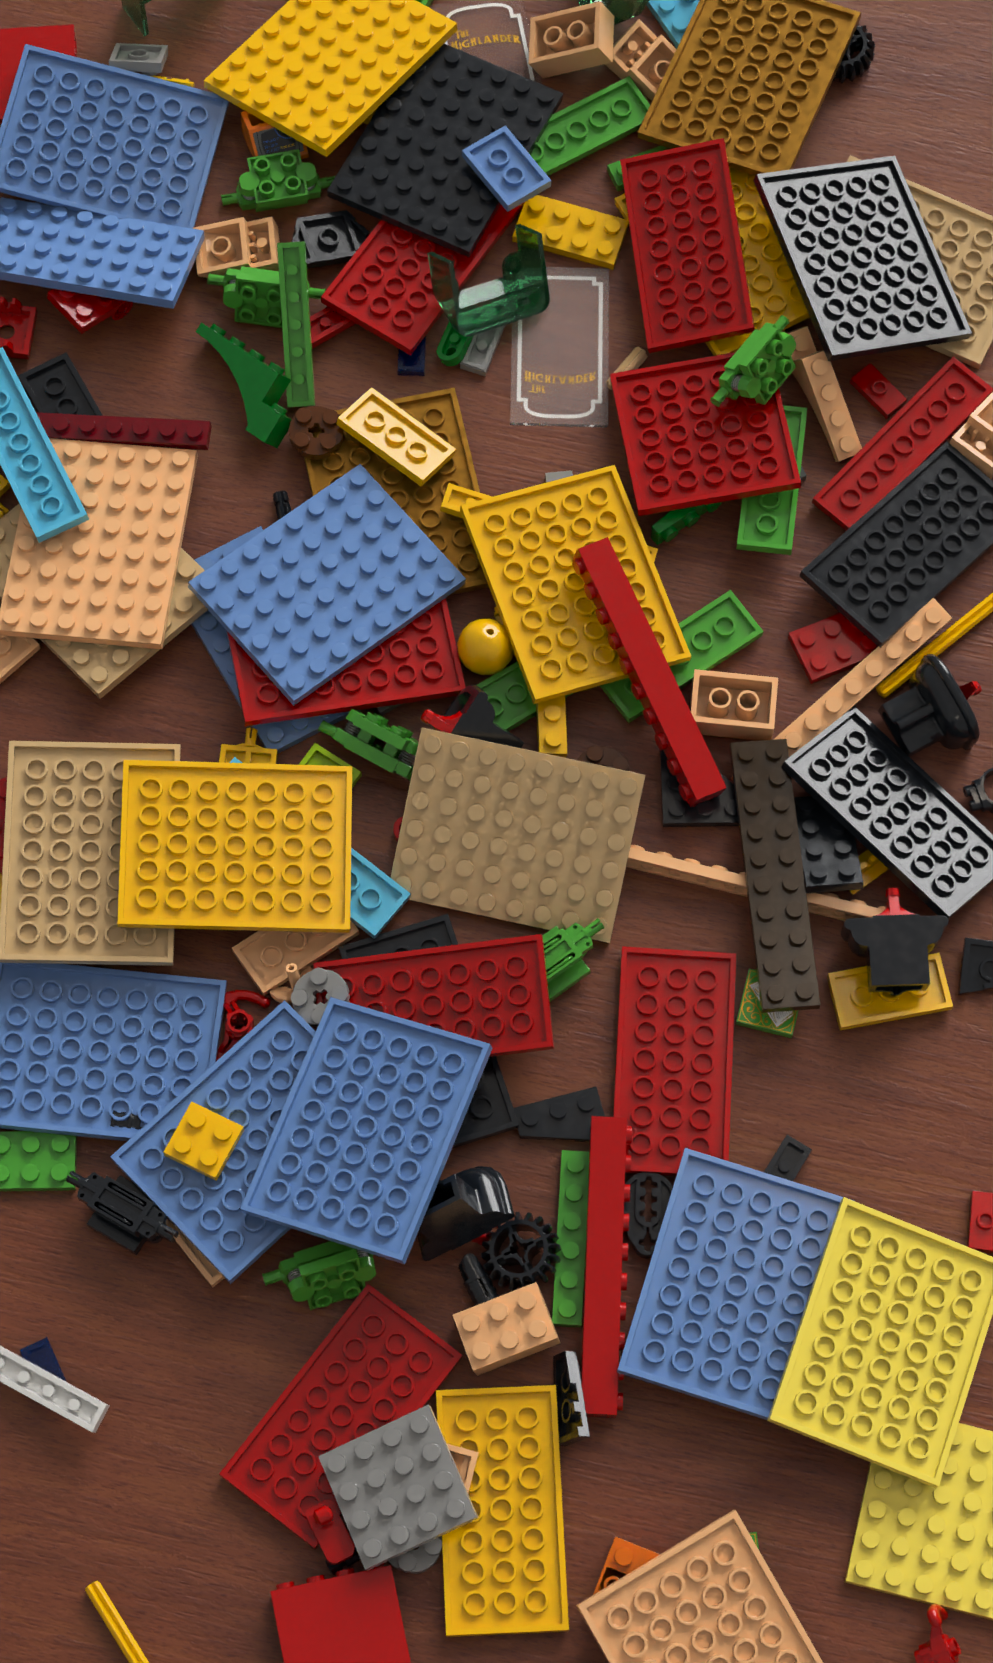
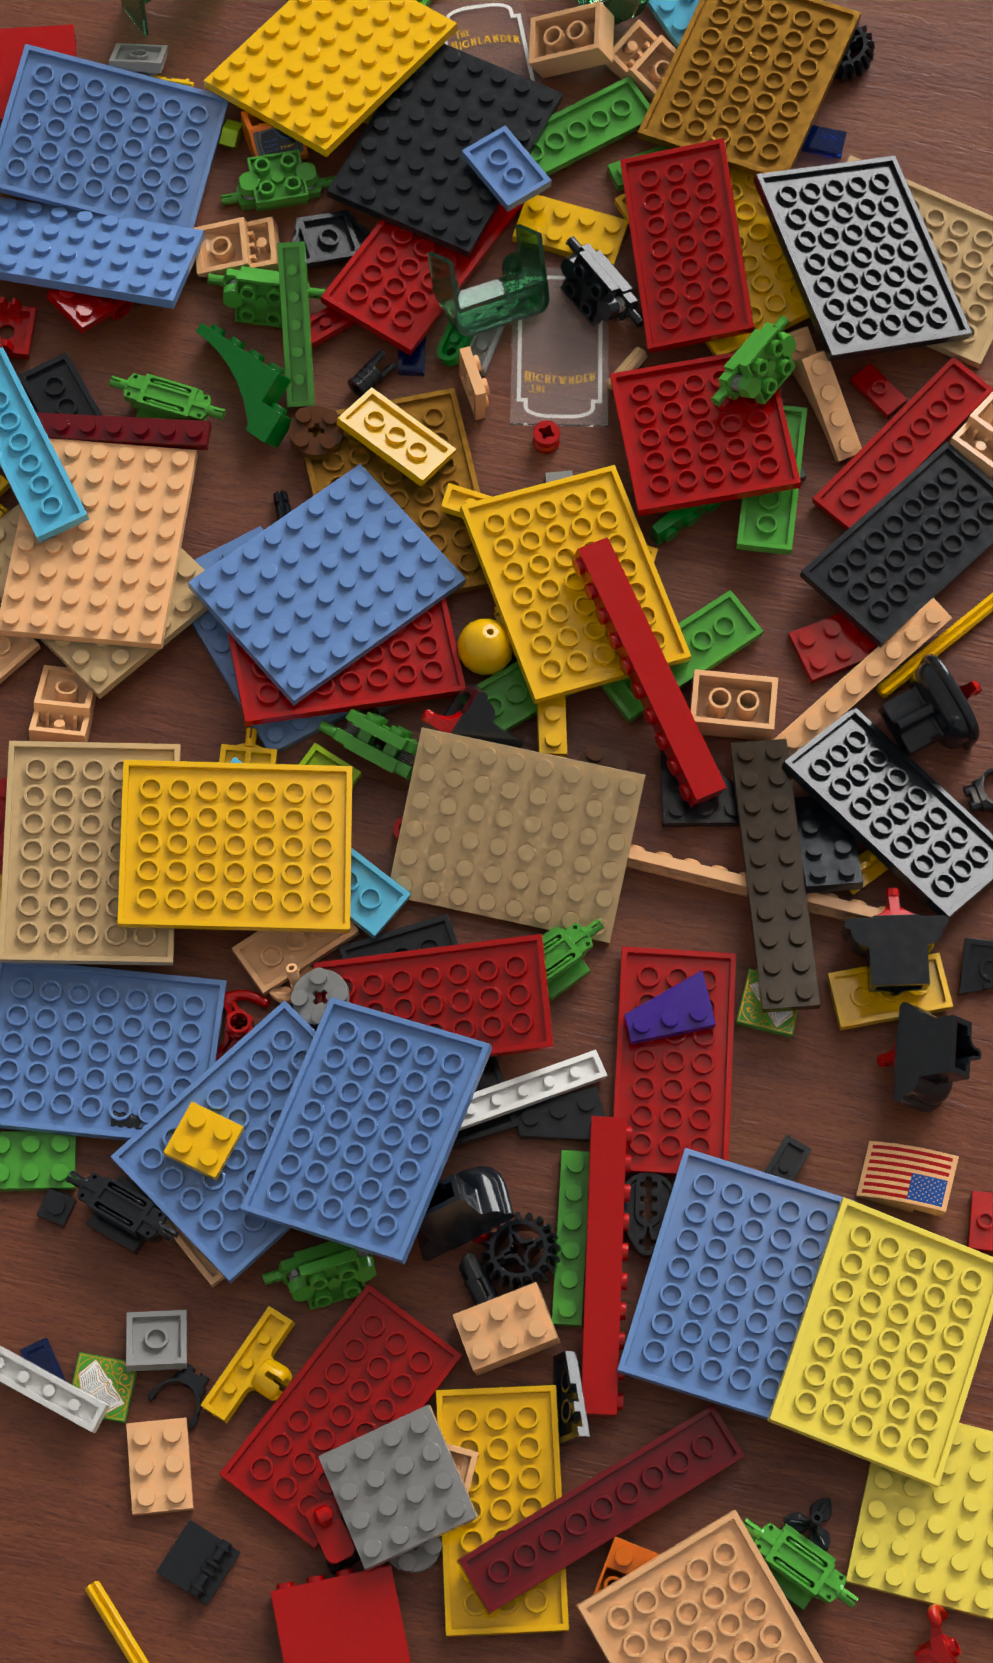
(56, 1208): none -> black plate
(61, 707): none -> light nougat slope
(107, 1381): none -> tile
(156, 1340): none -> light grey plate
(159, 1466): none -> light nougat plate
(166, 398): none -> bright green piece
(189, 1380): none -> black helmet
(198, 1562): none -> black hinge
(231, 134): none -> lime piece
(252, 1367): none -> yellow plate
(369, 375): none -> black hinge
(475, 387): none -> light nougat plate
(534, 1088): none -> white plate
(548, 443): none -> red wheel
(597, 286): none -> black piece
(600, 1509): none -> dark red plate
(672, 1013): none -> dark purple wing
(800, 1566): none -> bright green piece
(819, 1512): none -> black plant
(825, 142): none -> clear blue tile
(907, 1177): none -> slope
(929, 1057): none -> black piece

